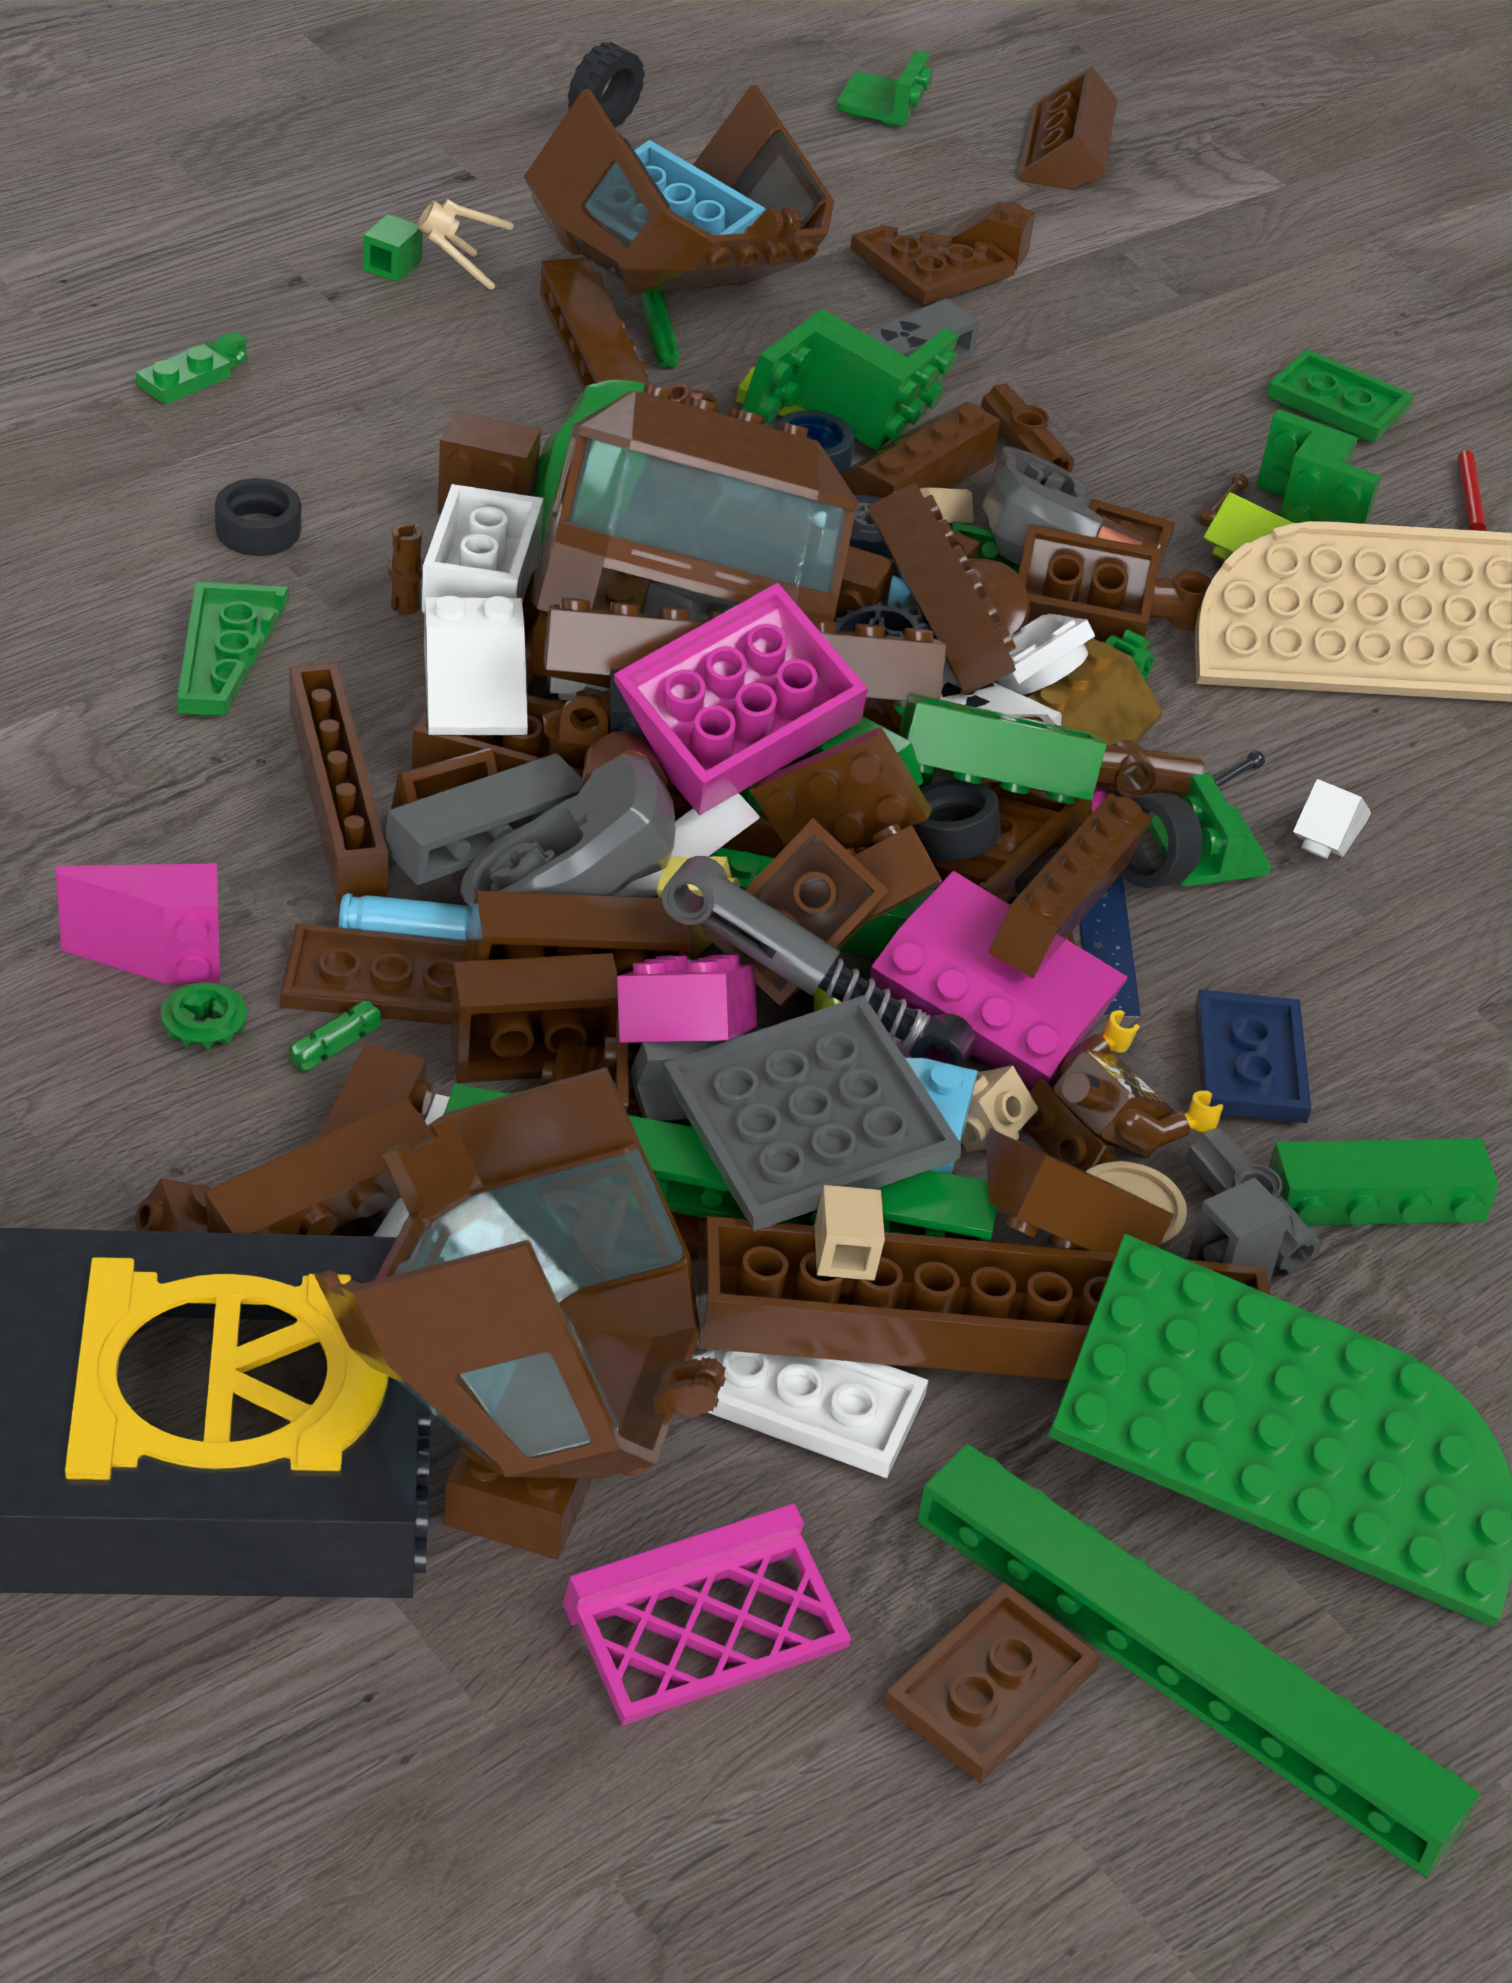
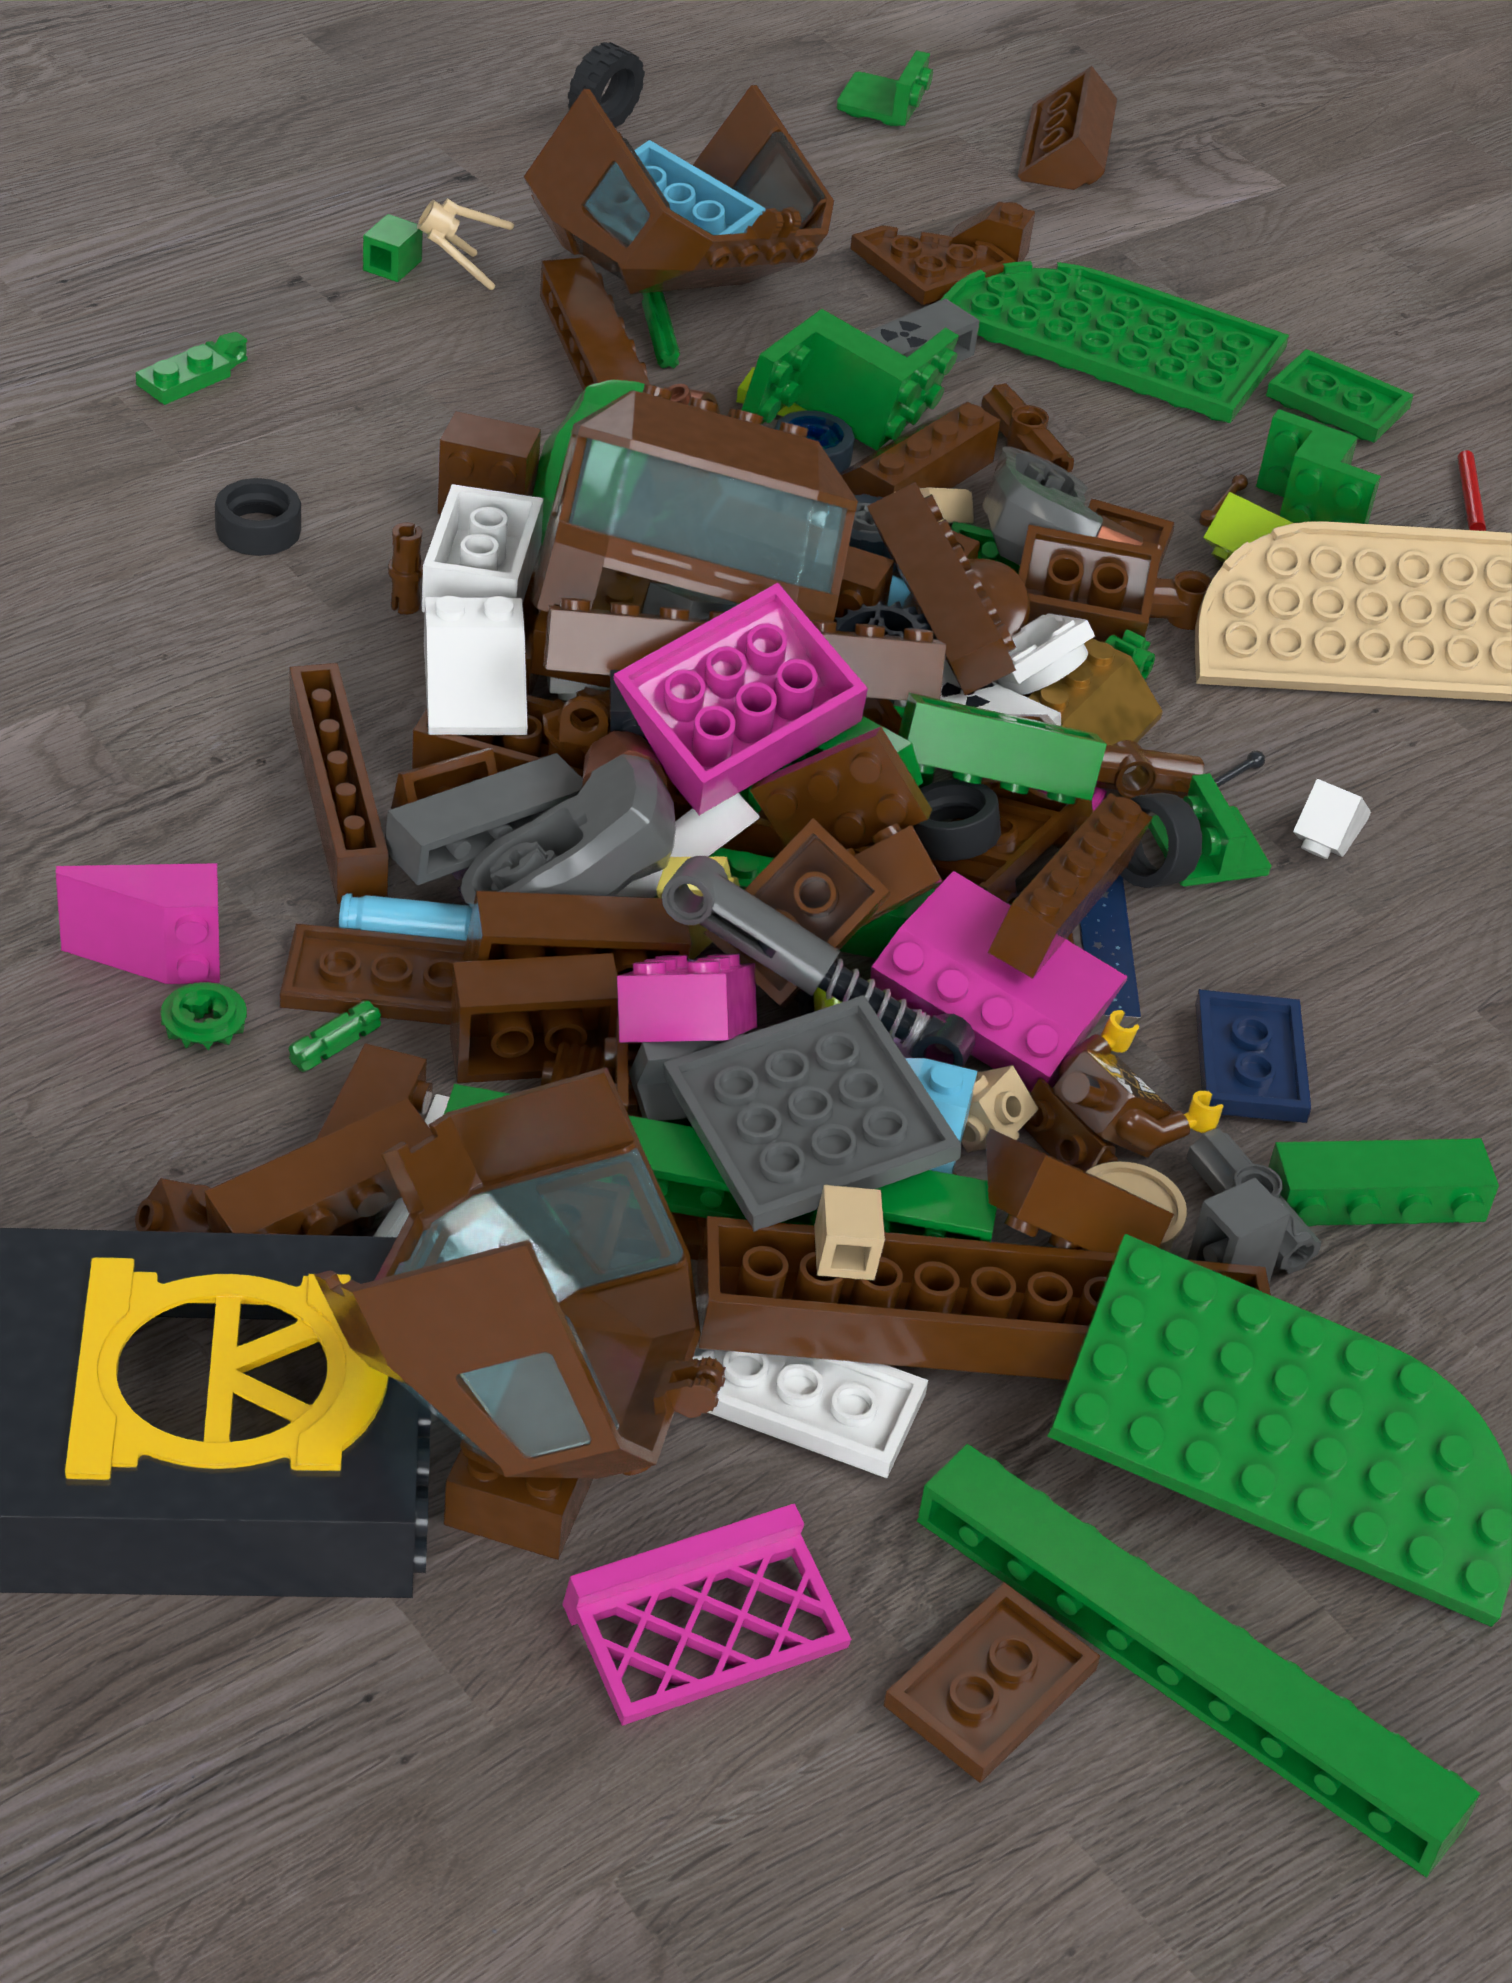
(224, 642): green wing -> none
(1123, 334): none -> green plate

